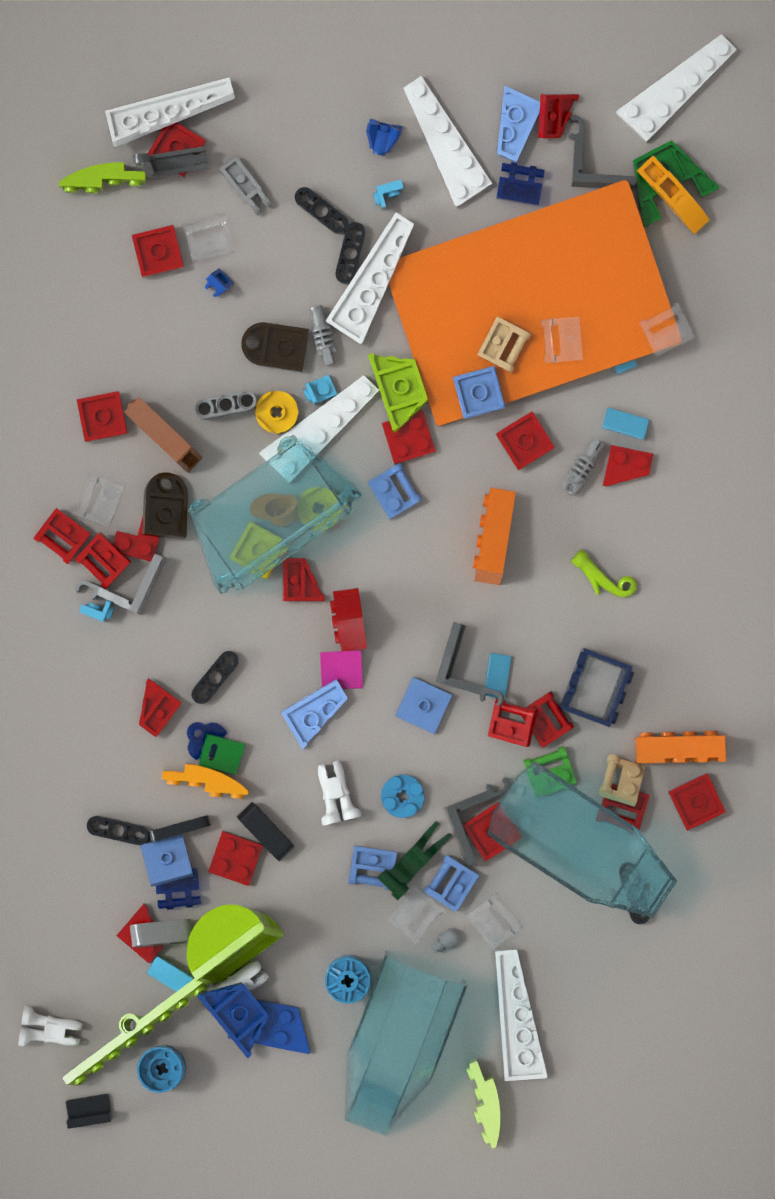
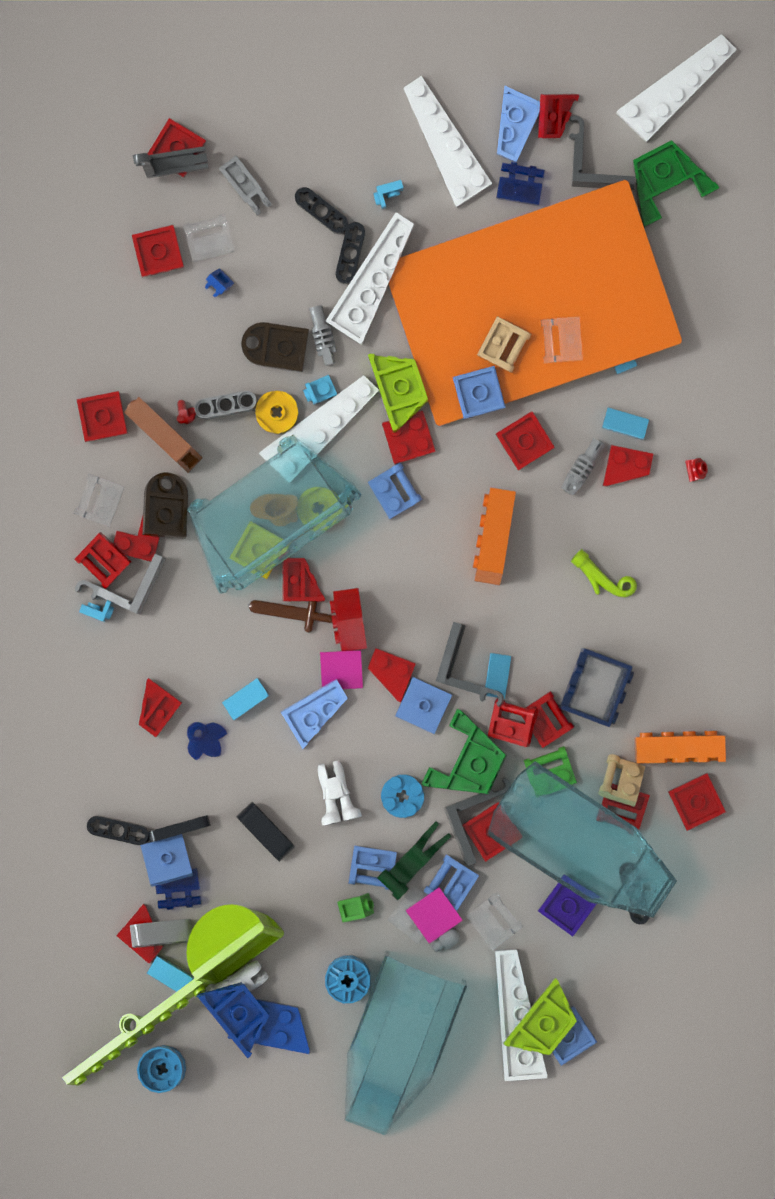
(53, 1029): white piece -> none
(65, 529): red plate -> none
(88, 1111): black panel -> none
(93, 178): lime slope -> none
(158, 112): white wing -> none
(186, 415): none -> red plate
(200, 686): black beam -> none
(215, 781): light orange slope -> none
(226, 756): green piece -> none
(235, 858): red plate -> none
(245, 699): none -> medium azure slope
(308, 614): none -> reddish brown sword
(356, 907): none -> bright green bracket
(382, 136): blue brick -> none
(391, 672): none -> red wing
(434, 915): none -> dark pink sticker
(476, 765): none -> green wing
(489, 1111): yellowish green slope -> none
(544, 1023): none -> lime wing
(566, 909): none -> dark purple plate
(575, 1041): none -> medium blue plate
(670, 336): clear plate -> none
(673, 194): light orange slope -> none
(696, 469): none -> red plate

